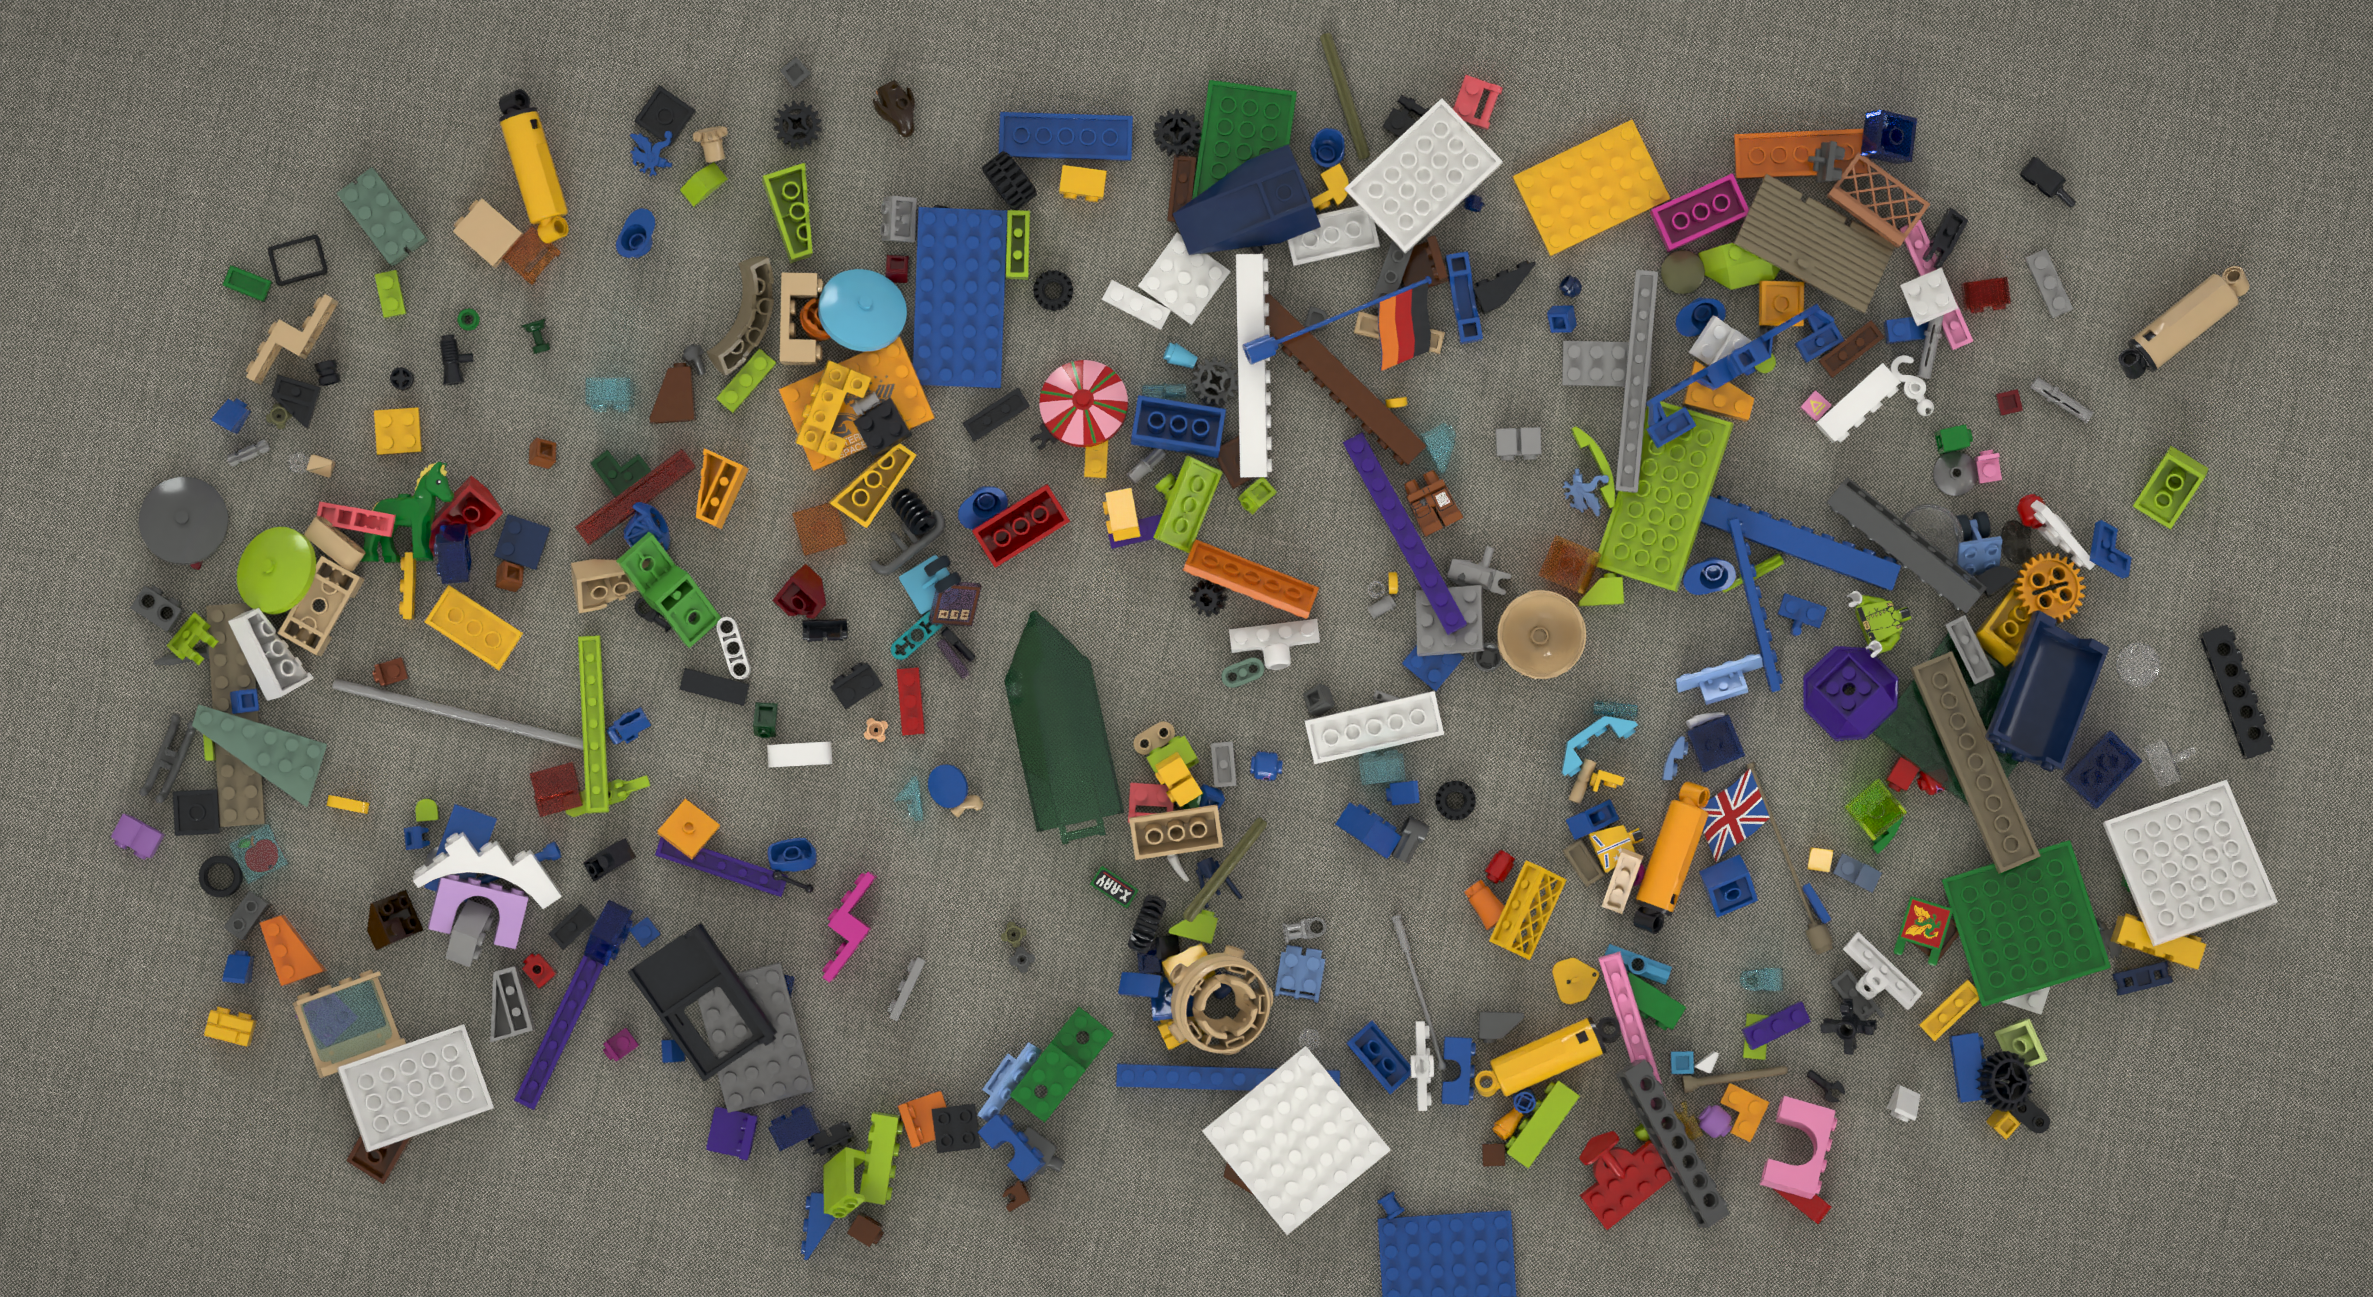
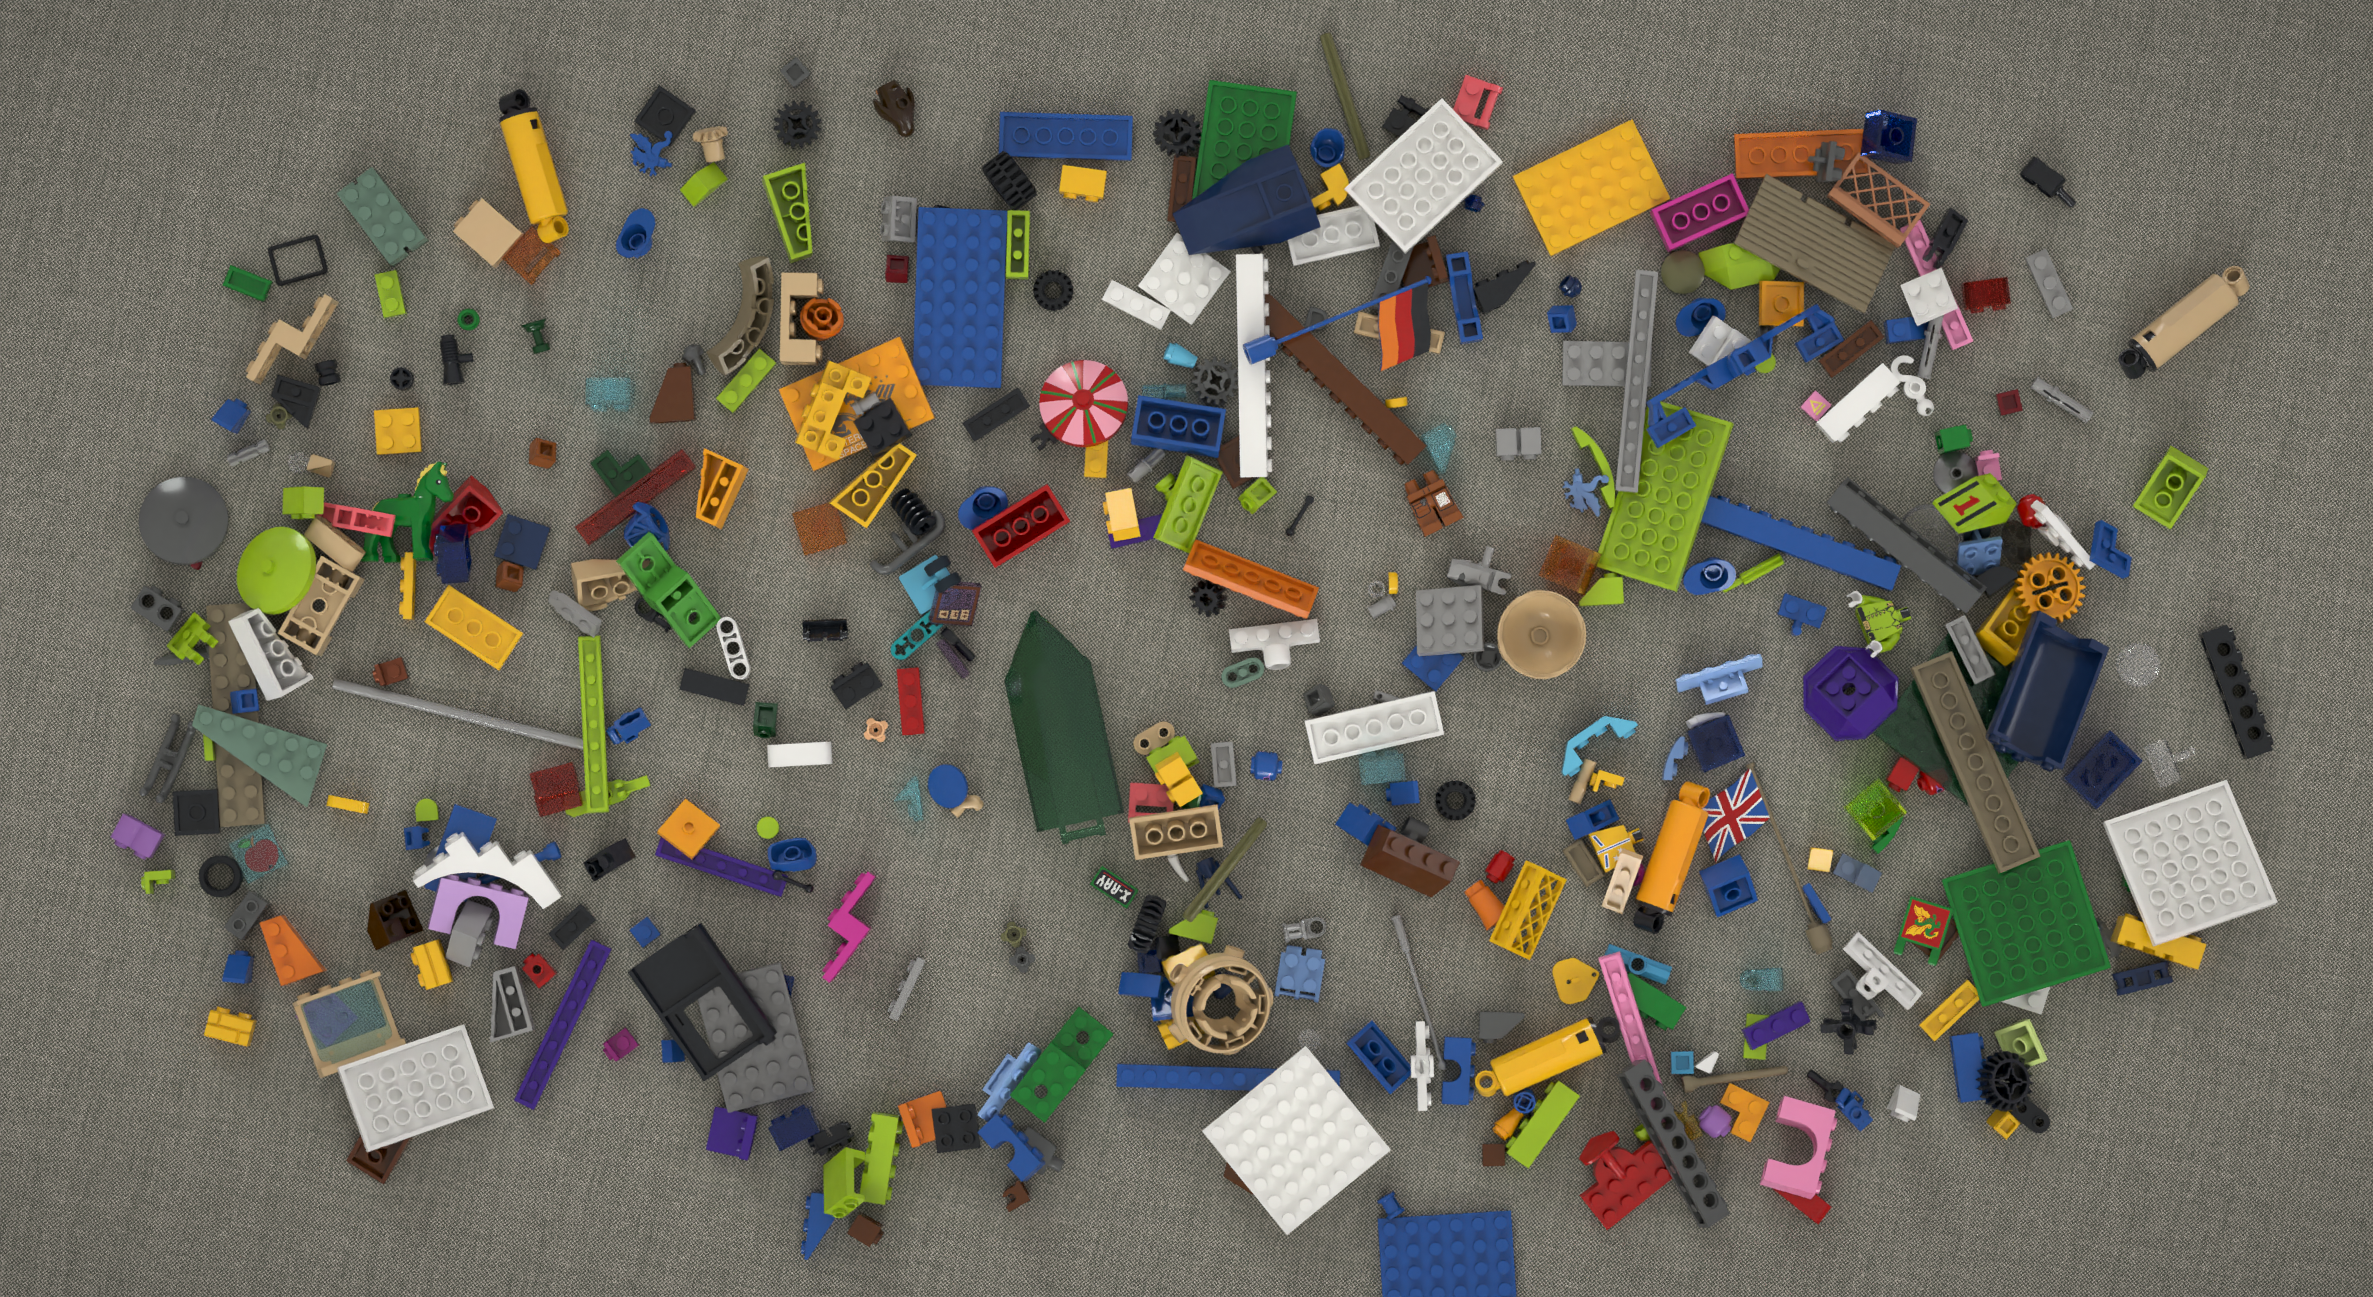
(161, 877): none -> lime bracket
(303, 502): none -> lime brick
(432, 964): none -> yellow brick
(575, 613): none -> light grey hinge
(609, 933): clear blue brick -> none
(768, 827): none -> lime tile
(802, 594): dark red slope -> none
(862, 310): medium azure dish -> none
(1308, 501): none -> black hinge
(1405, 533): dark purple plate -> none
(1408, 862): none -> reddish brown slope
(1614, 709): clear light blue axle -> none
(1724, 400): light orange wedge -> none
(1753, 595): blue plate -> none
(1853, 1109): none -> blue piece
(1976, 504): none -> lime slope

